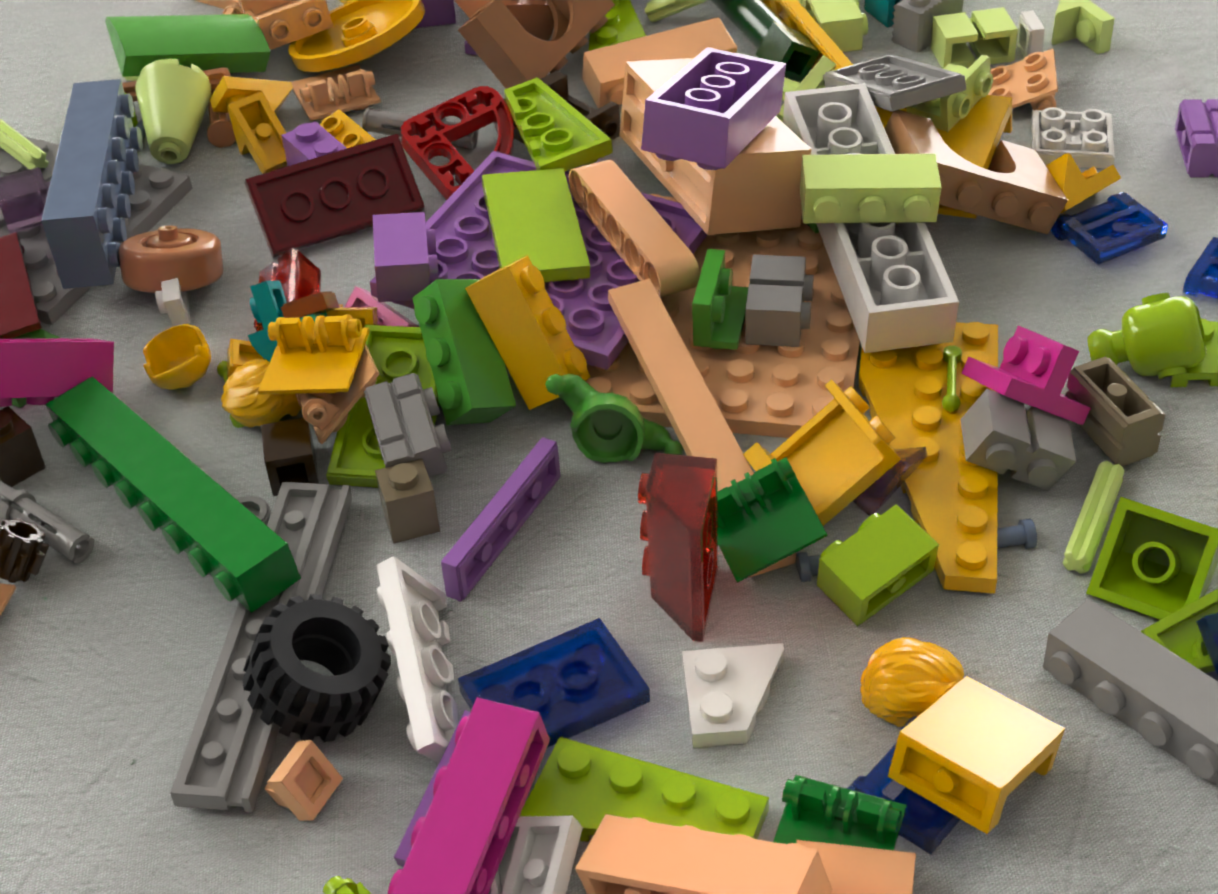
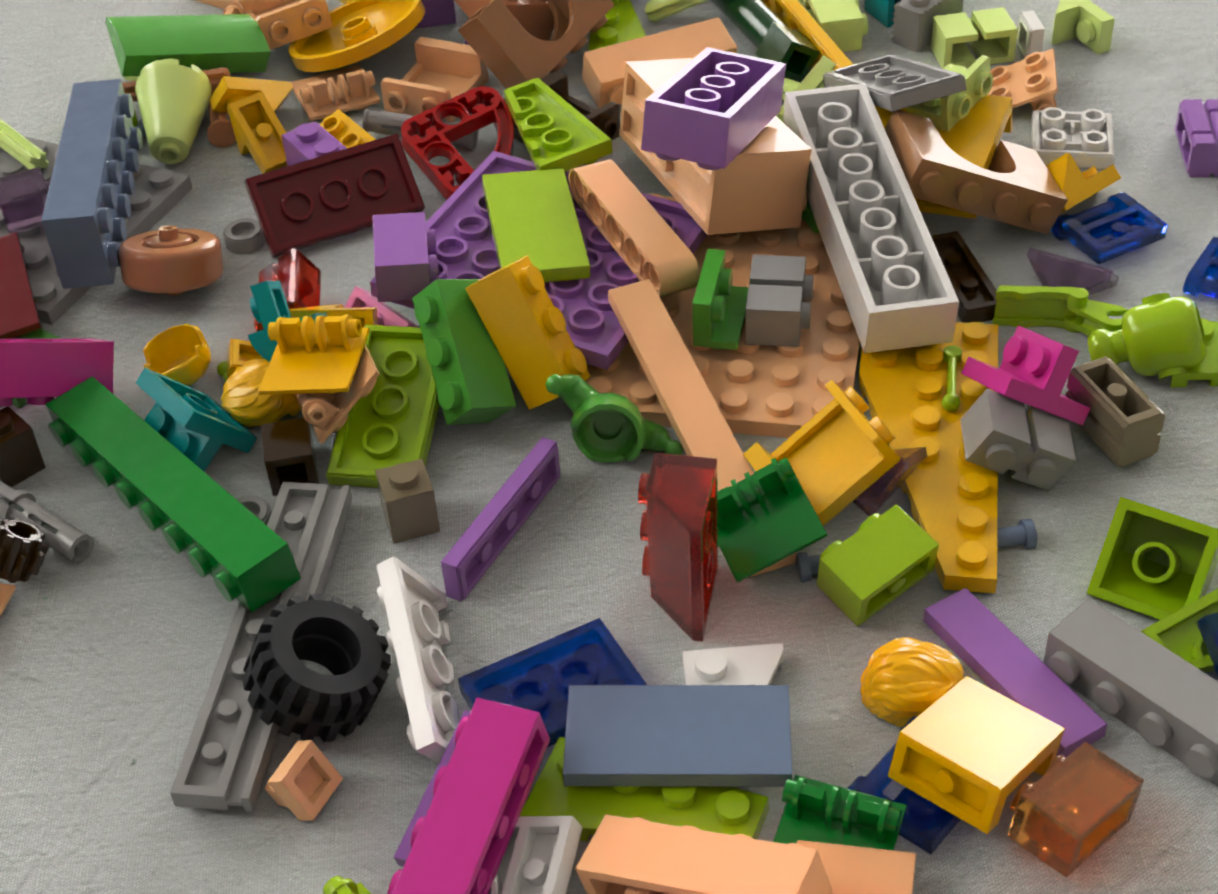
(173, 302): white plate -> none
(191, 419): none -> teal bracket
(244, 236): none -> light grey tile
(314, 303): dark orange tile -> none
(405, 424): light grey brick -> none
(440, 74): none -> light nougat panel
(678, 735): none -> sand blue tile
(870, 188): yellowish green brick -> none
(967, 277): none -> dark brown tile
(1012, 667): none -> medium lavender tile
(1054, 307): none -> lime arm
(1066, 272): none -> clear purple slope
(1074, 808): none -> clear orange brick
(1093, 517): yellowish green axle -> none

